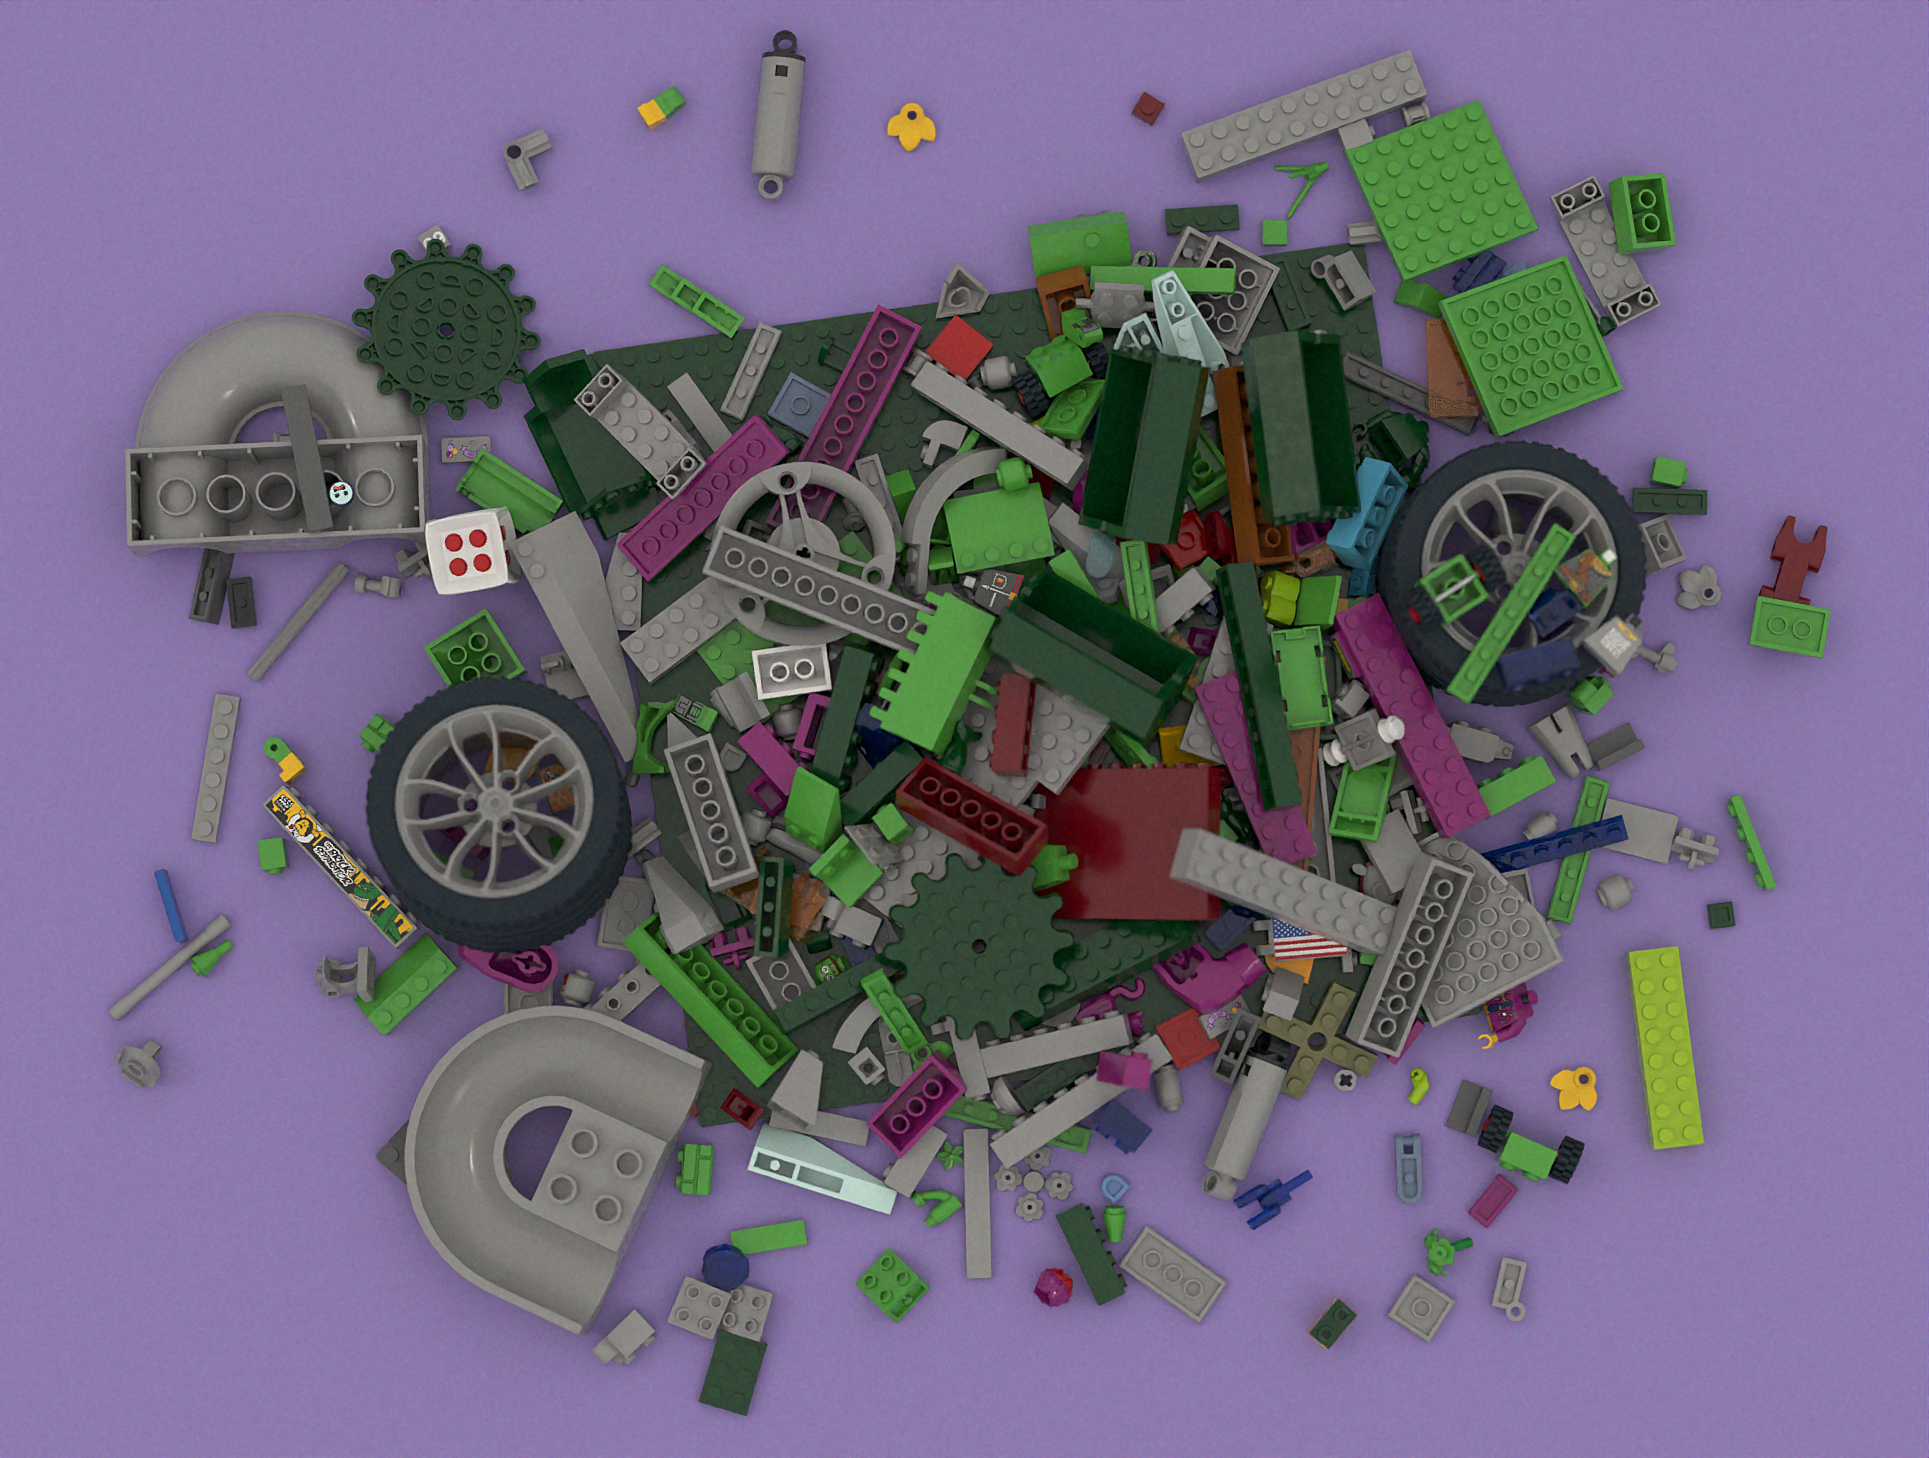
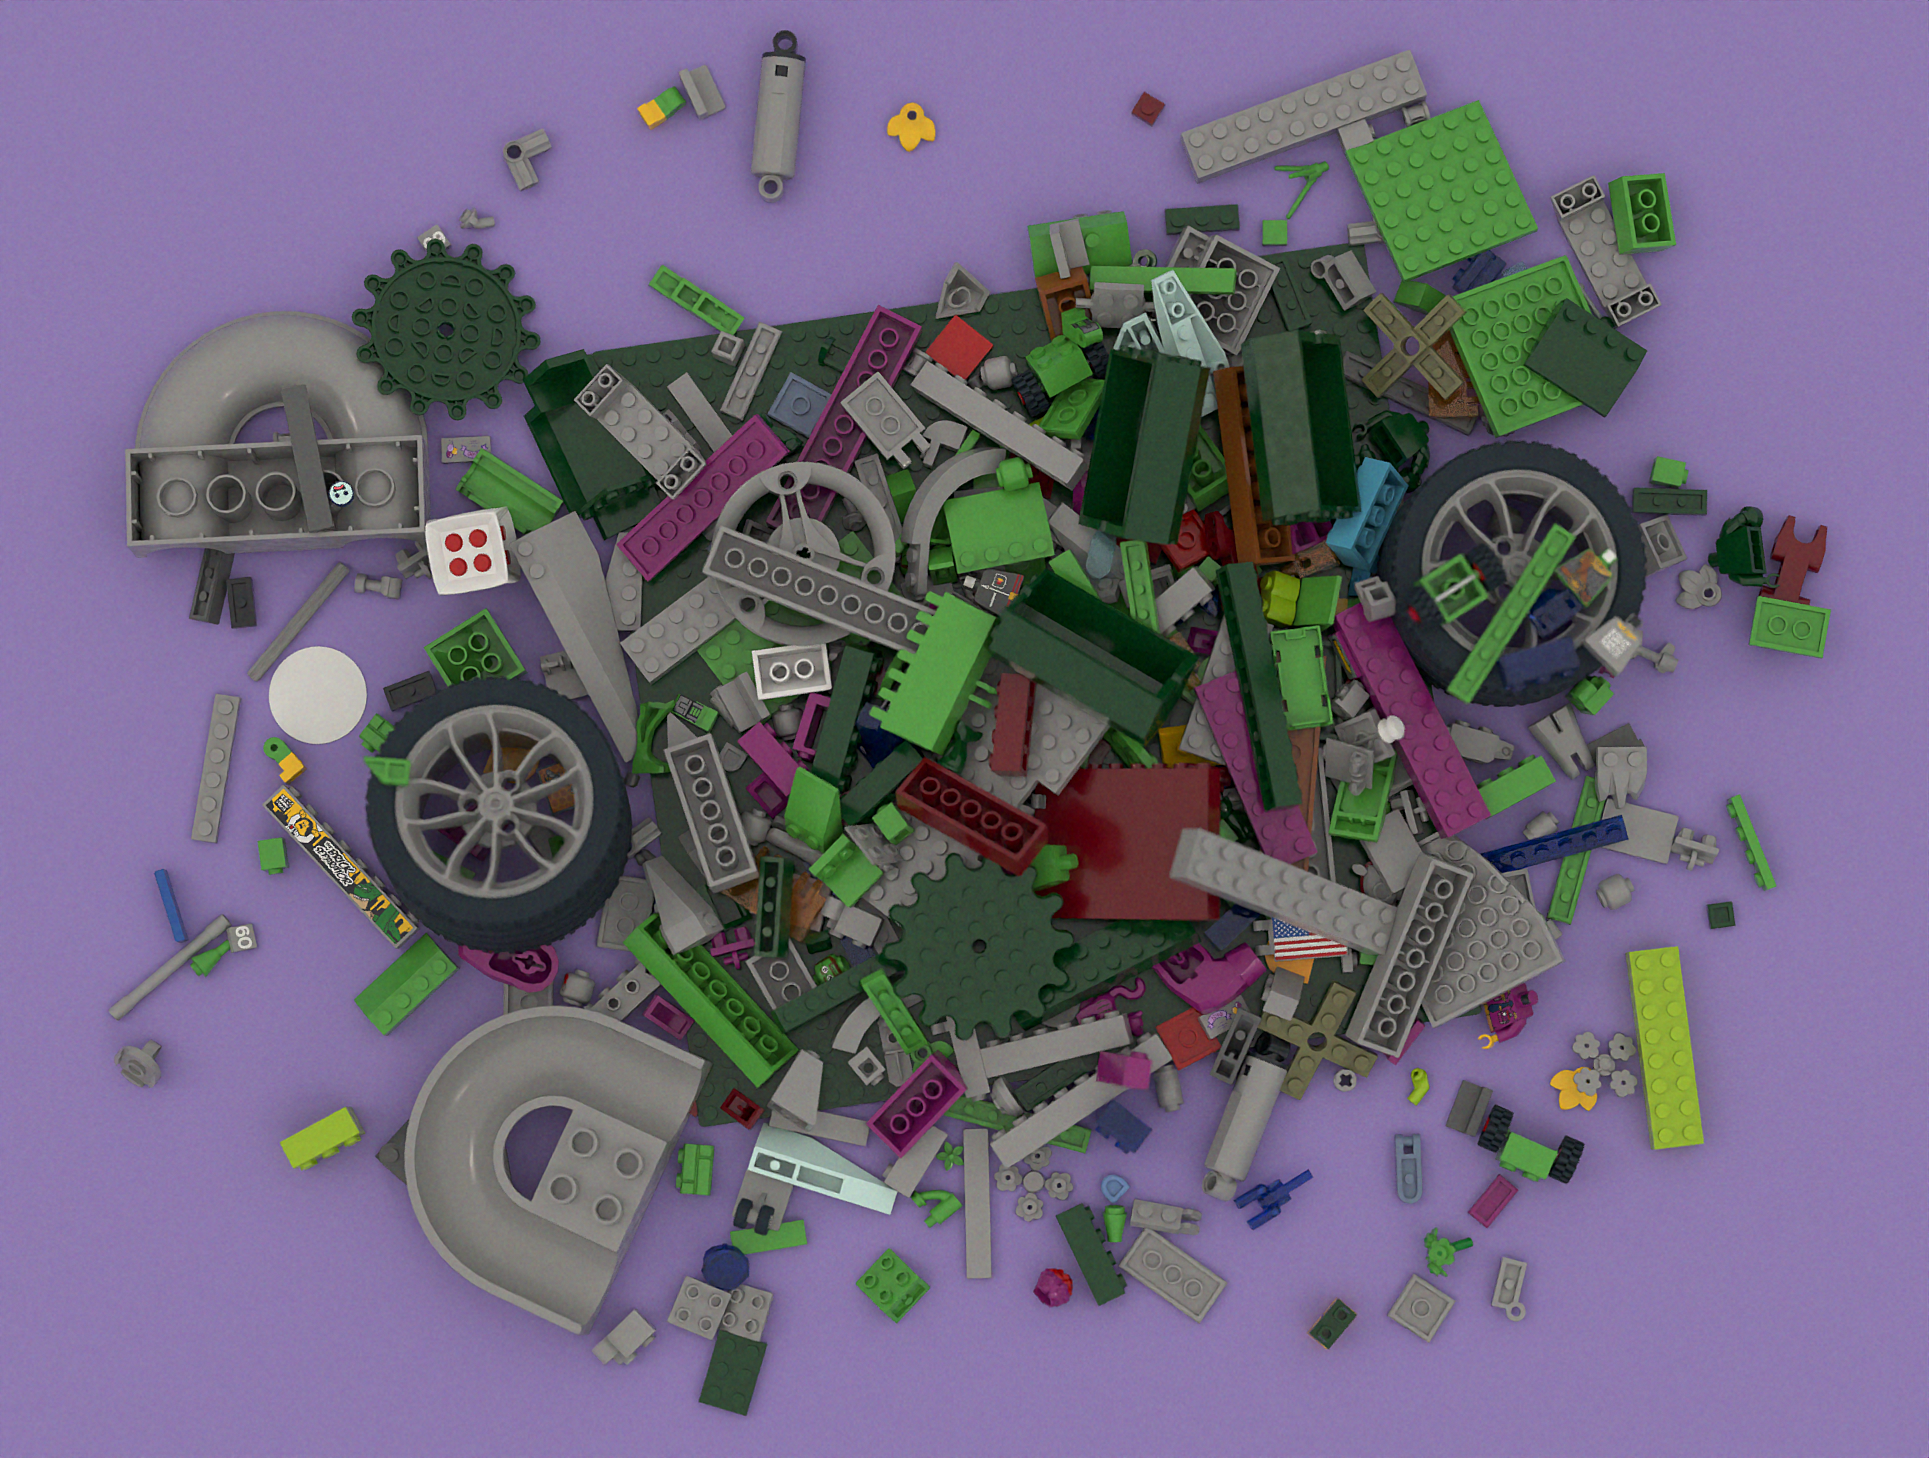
(241, 938): none -> light grey tile
(317, 695): none -> white sticker
(323, 1139): none -> lime brick
(364, 976): light grey tile -> none
(390, 771): none -> bright green tile
(410, 691): none -> black plate
(470, 219): none -> light grey plate
(668, 1017): none -> magenta slope
(702, 91): none -> light grey panel
(728, 348): none -> light grey slope
(761, 1202): none -> light grey plate
(885, 419): none -> light grey tile
(1068, 246): none -> light grey panel
(1164, 1217): none -> light grey hinge
(1349, 765): none -> light grey hinge
(1375, 598): none -> light grey brick
(1427, 333): none -> olive piece
(1585, 357): none -> dark green slope
(1604, 1064): none -> light grey plant
(1620, 773): none -> light grey plate
(1741, 549): none -> dark green torso

